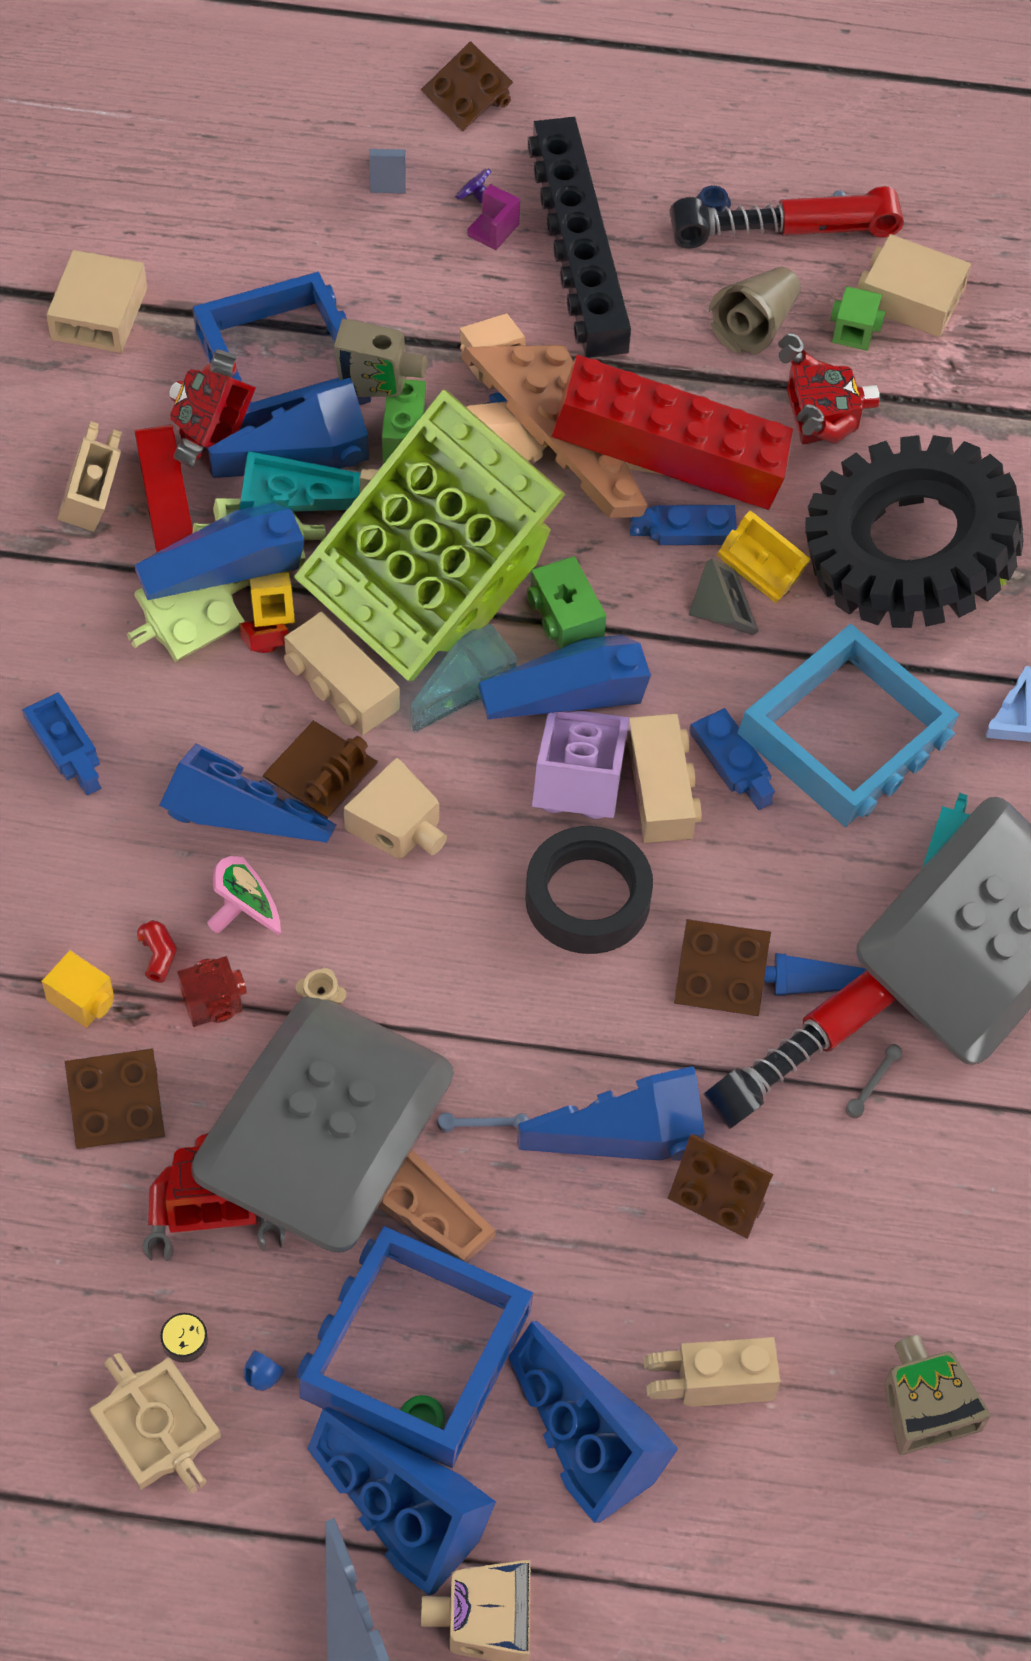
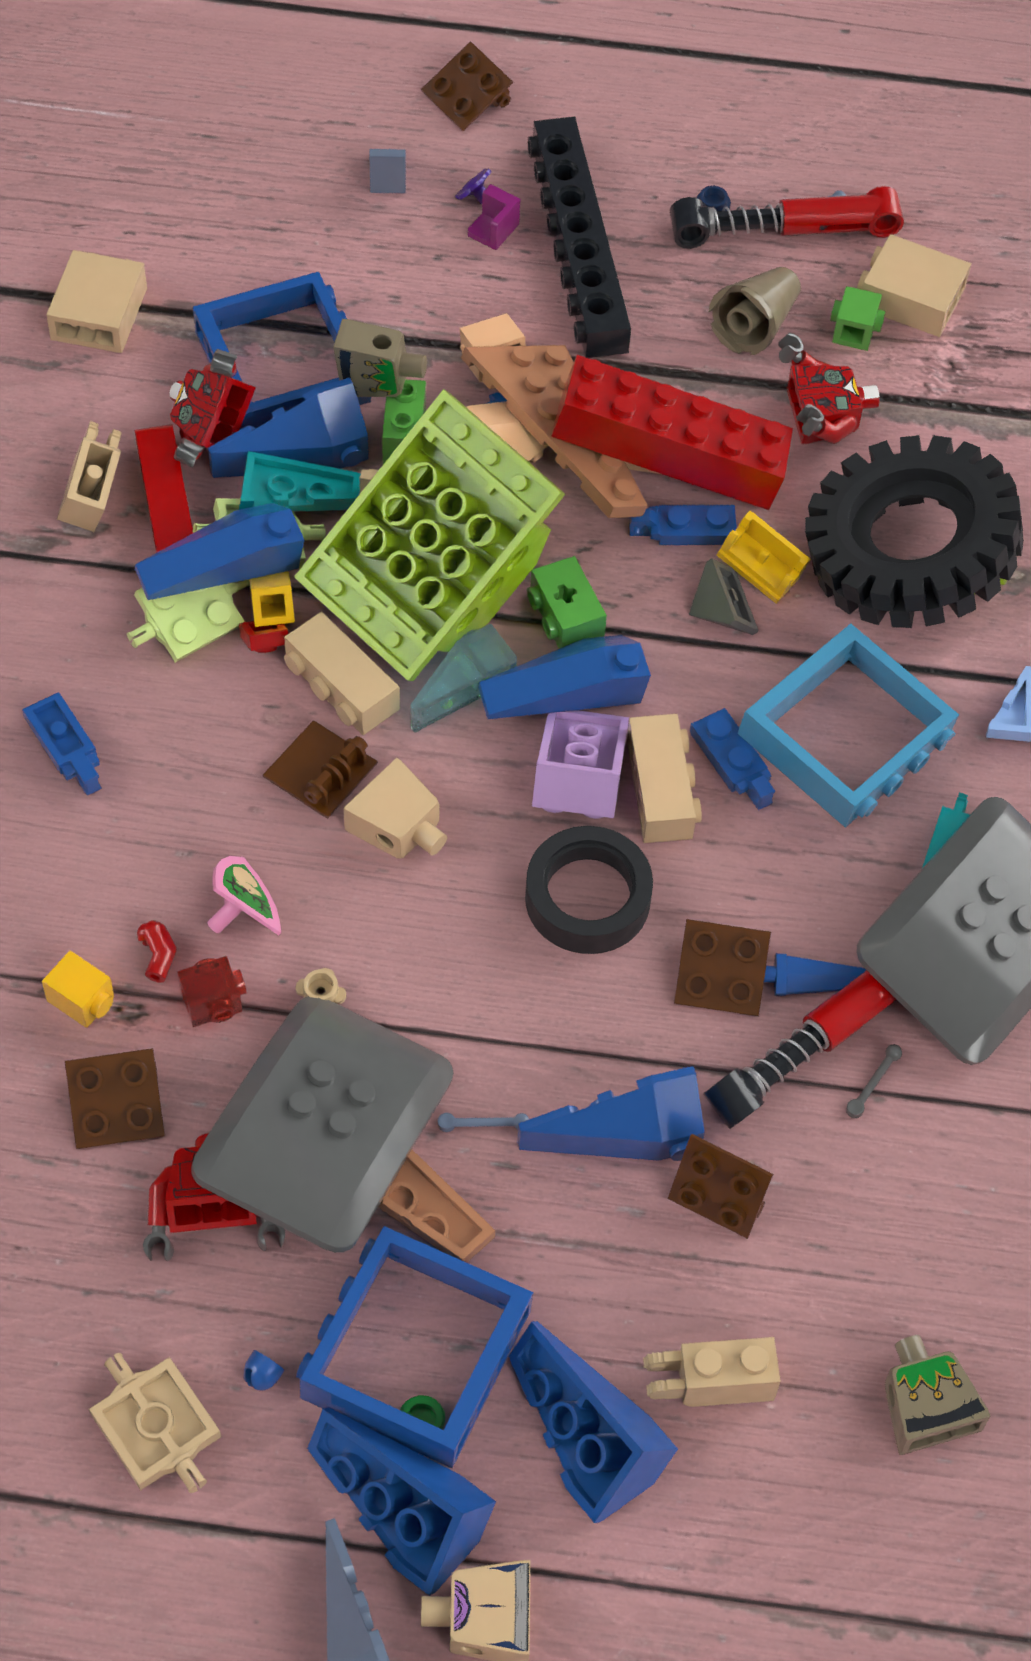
(184, 1337): light yellow tile -> none
(215, 794): blue wedge -> none

